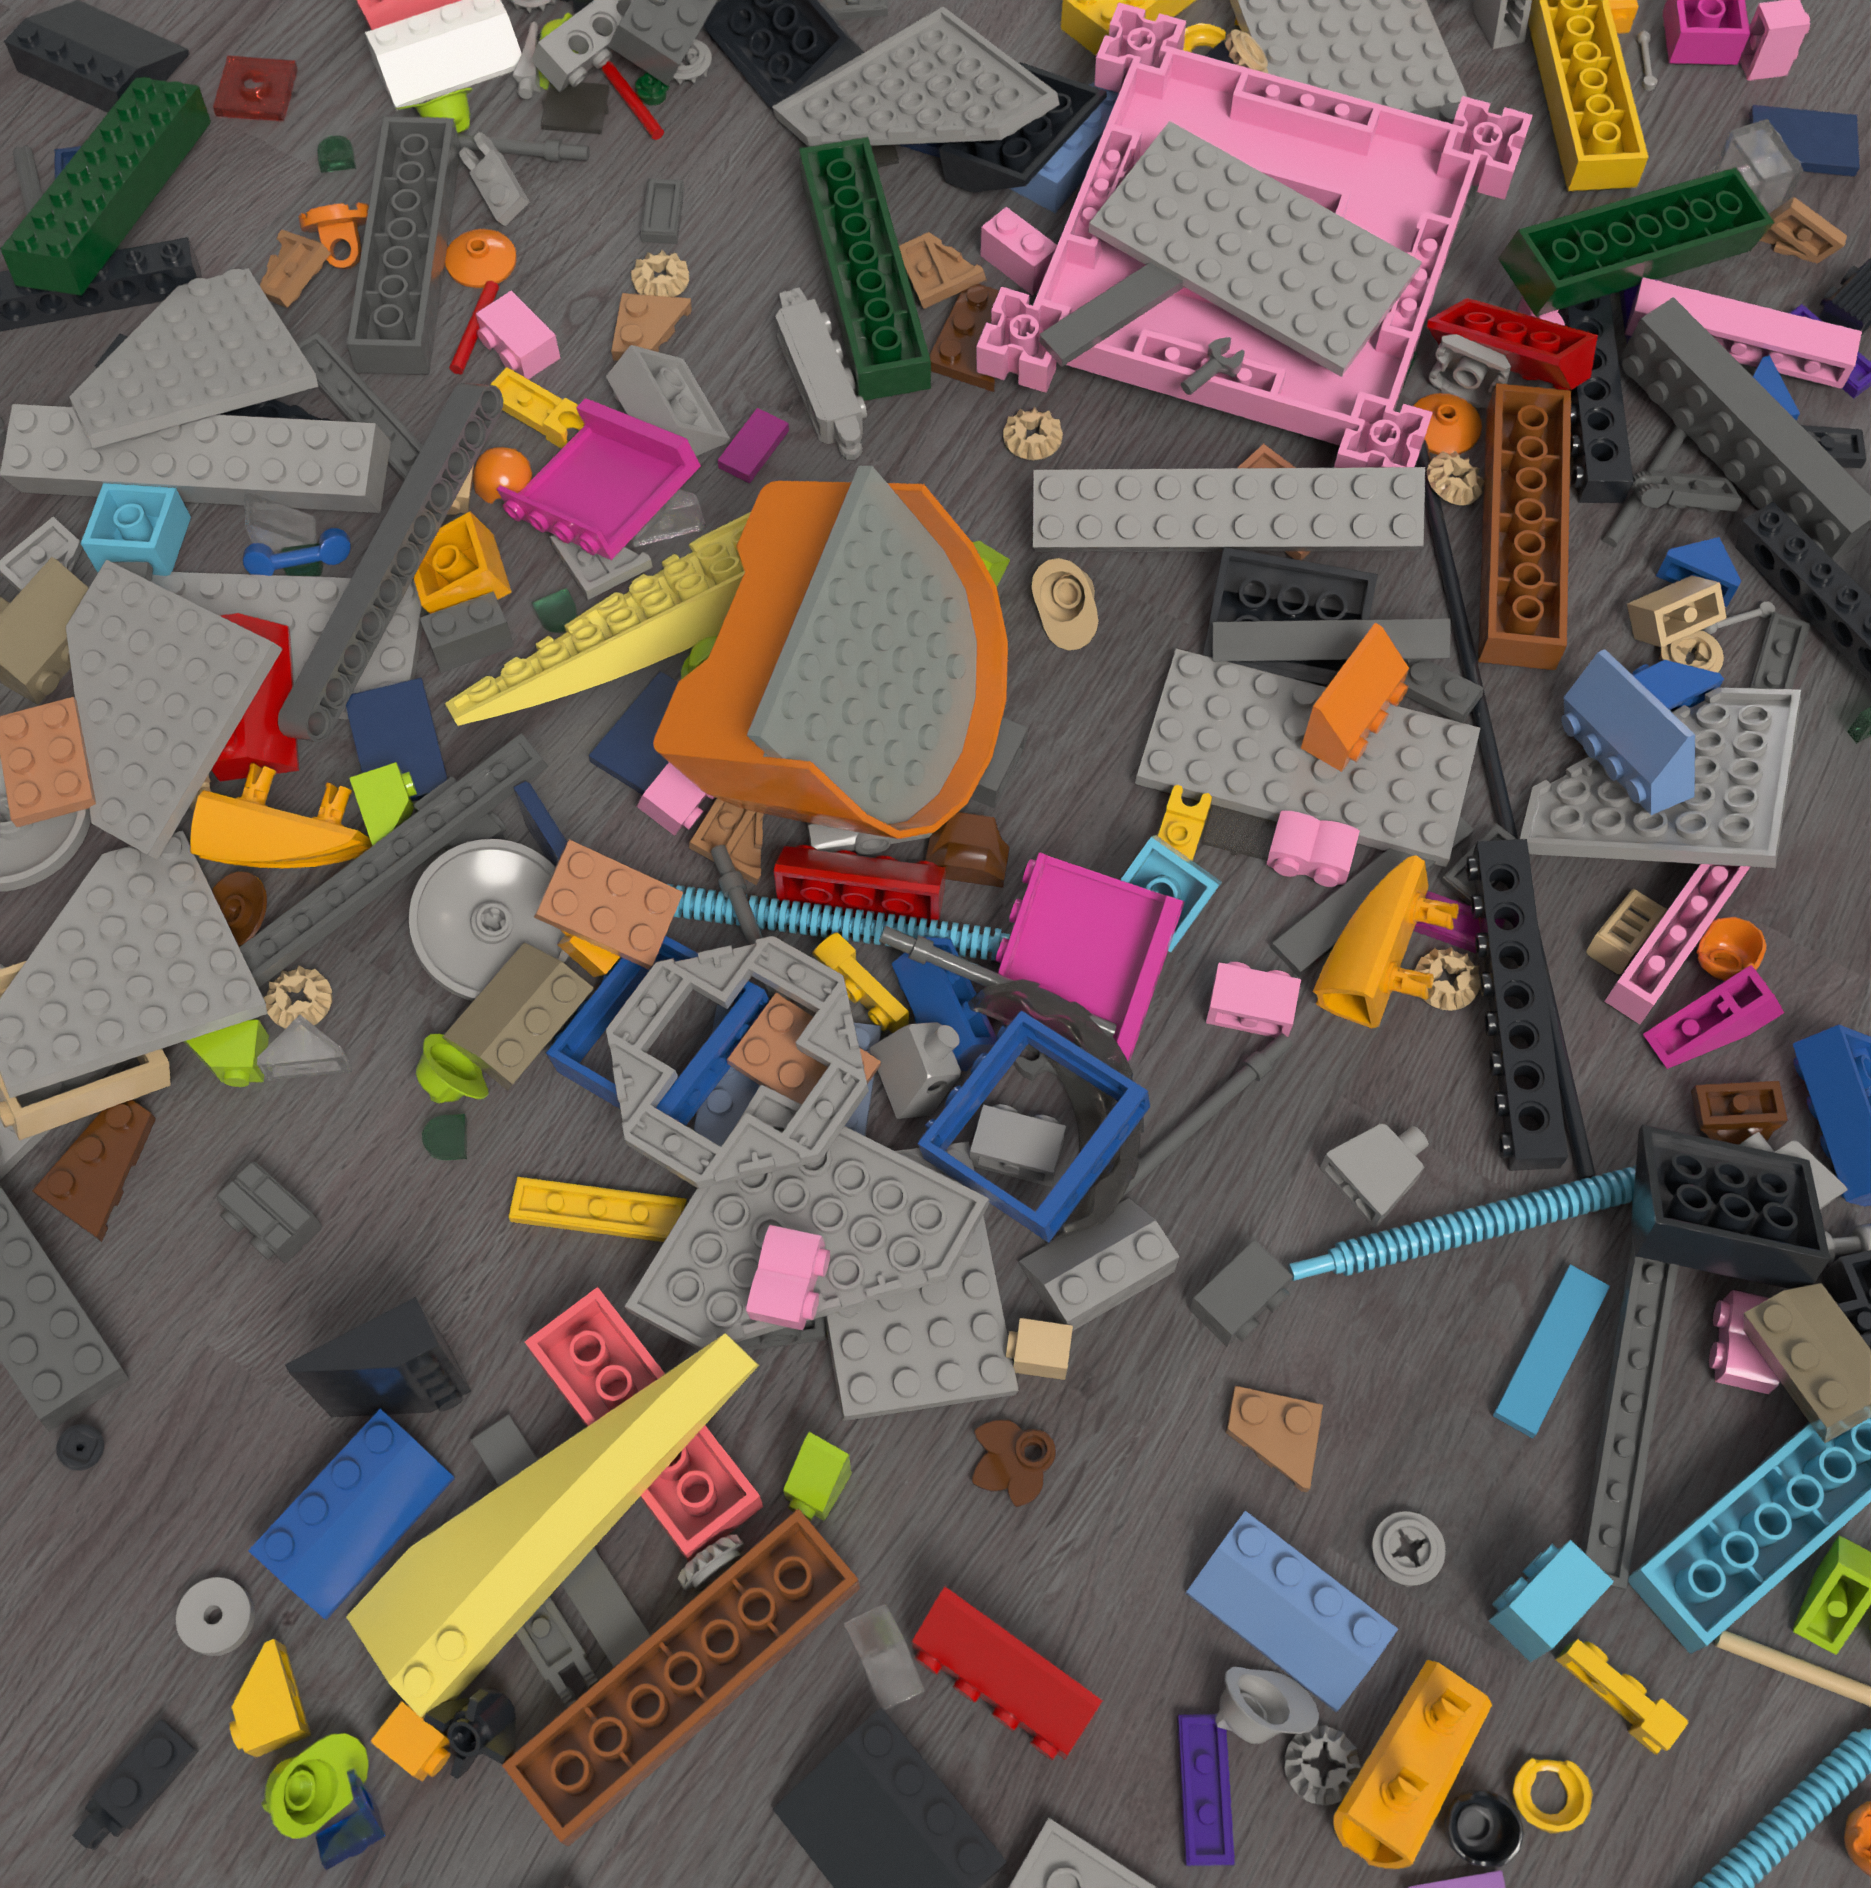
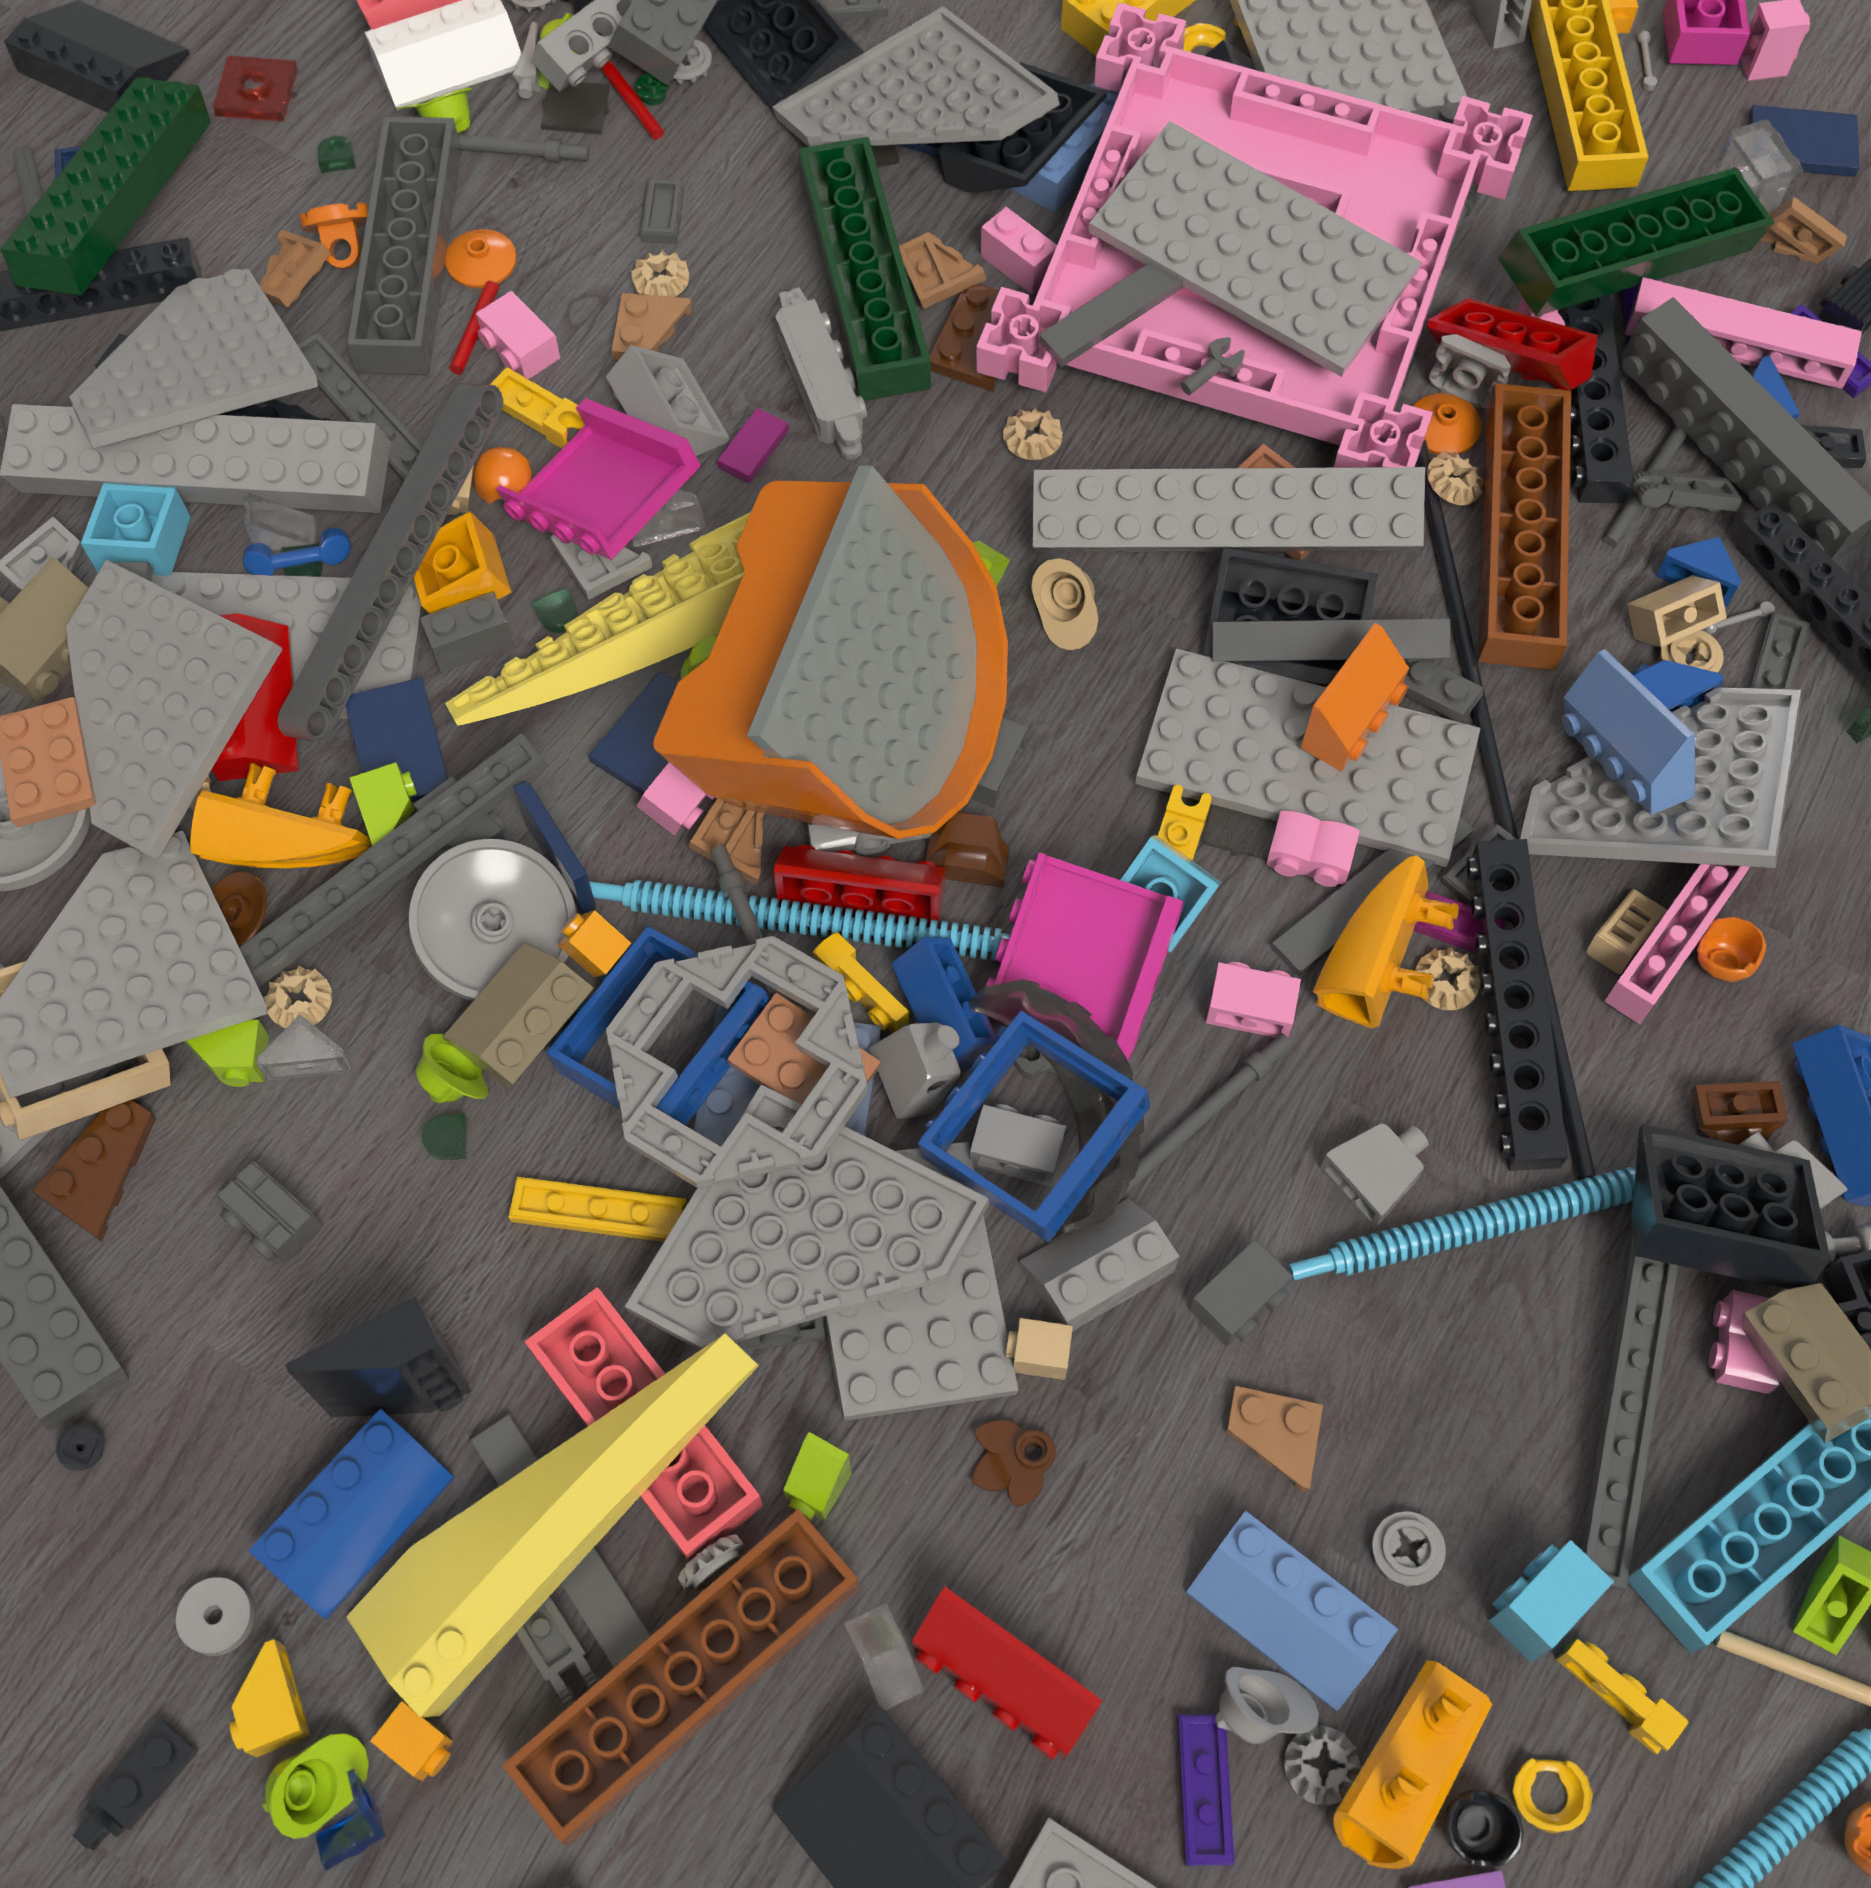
(477, 1727): black brick -> none
(495, 180): light grey hinge -> none
(608, 904): nougat plate -> none
(787, 1277): bright pink brick -> none
(922, 950): dark grey bar -> none
(1246, 51): tan gear -> none
(1551, 1351): dark azure tile -> none
(1715, 1019): dark pink slope -> none

